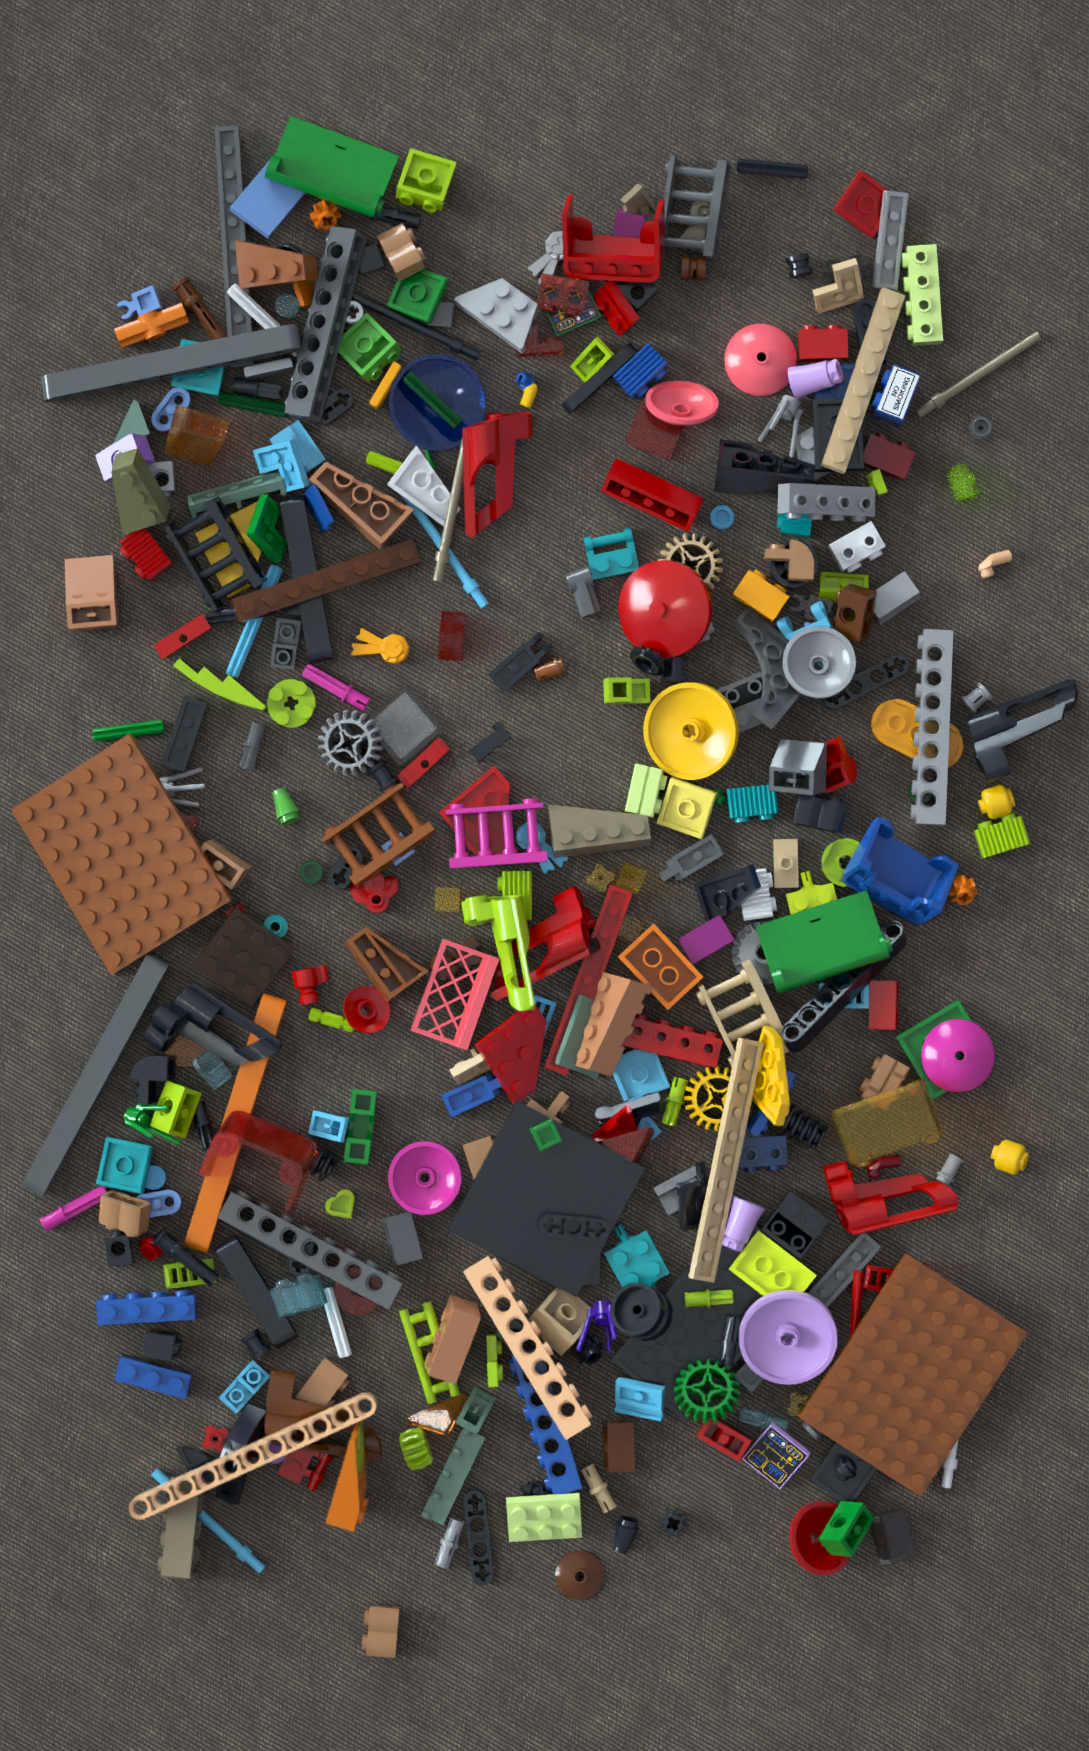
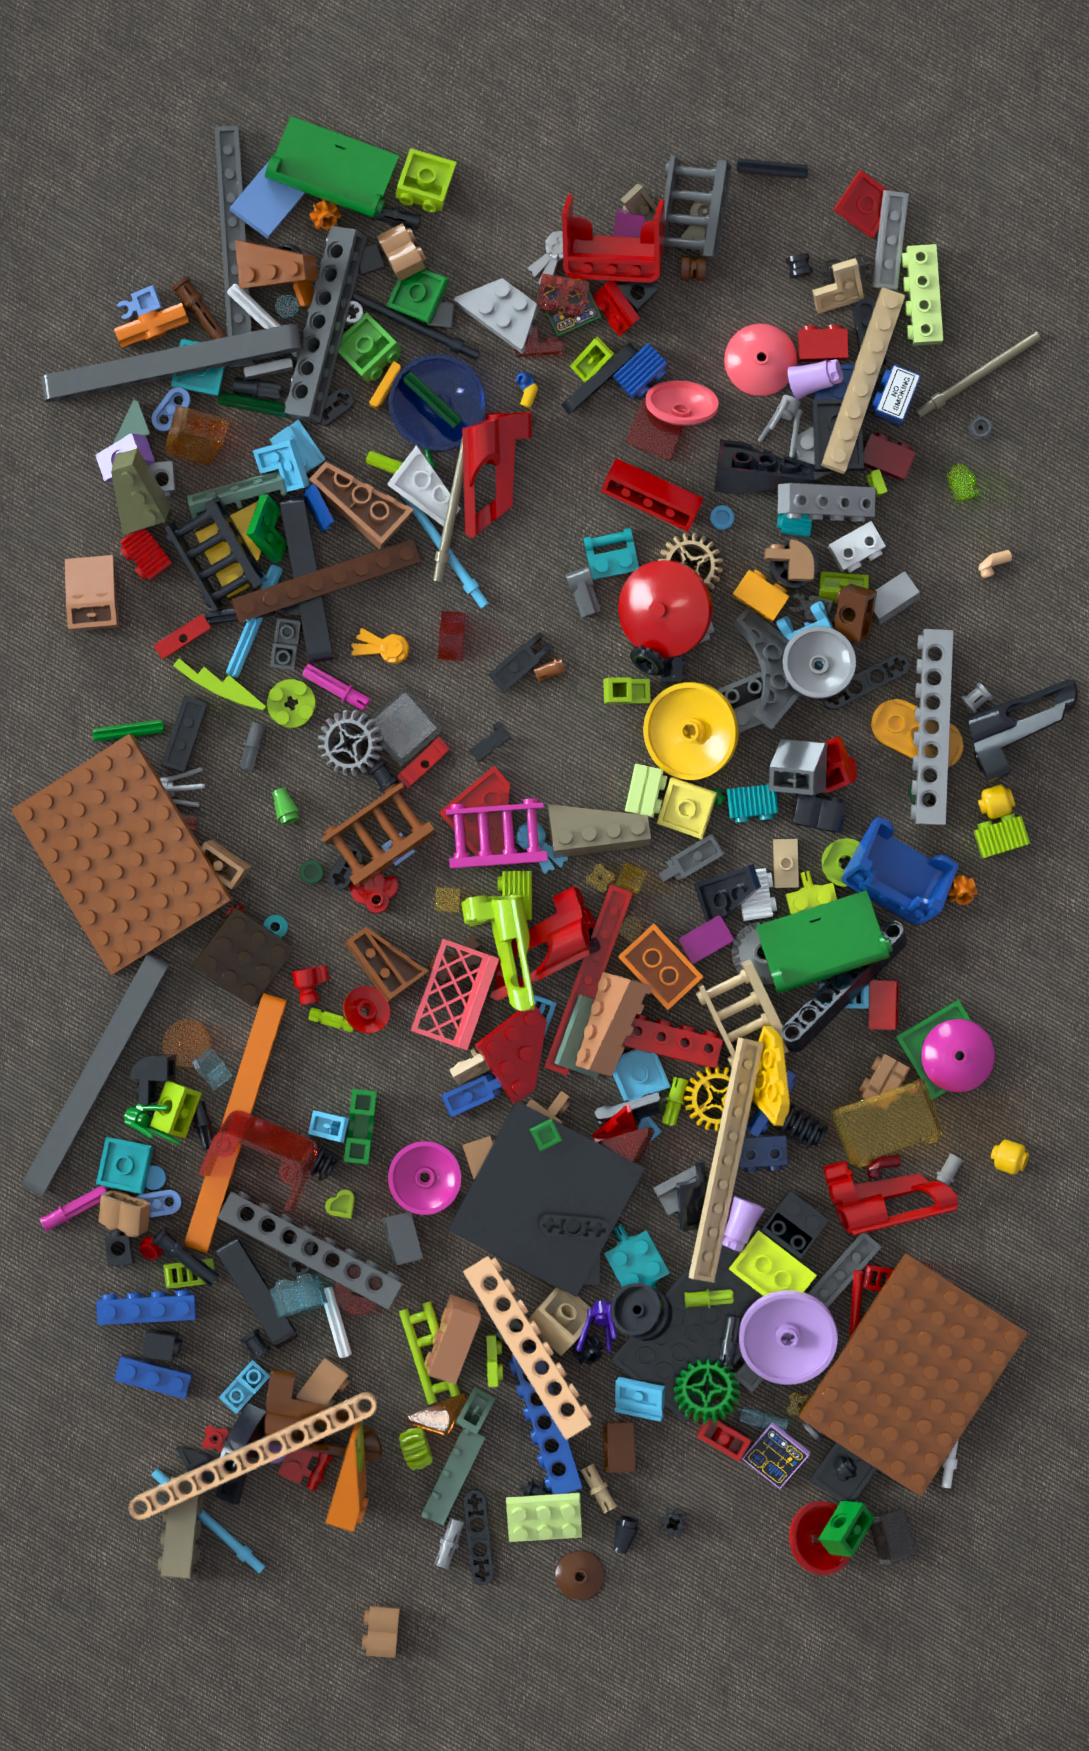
(192, 1017): black panel -> none

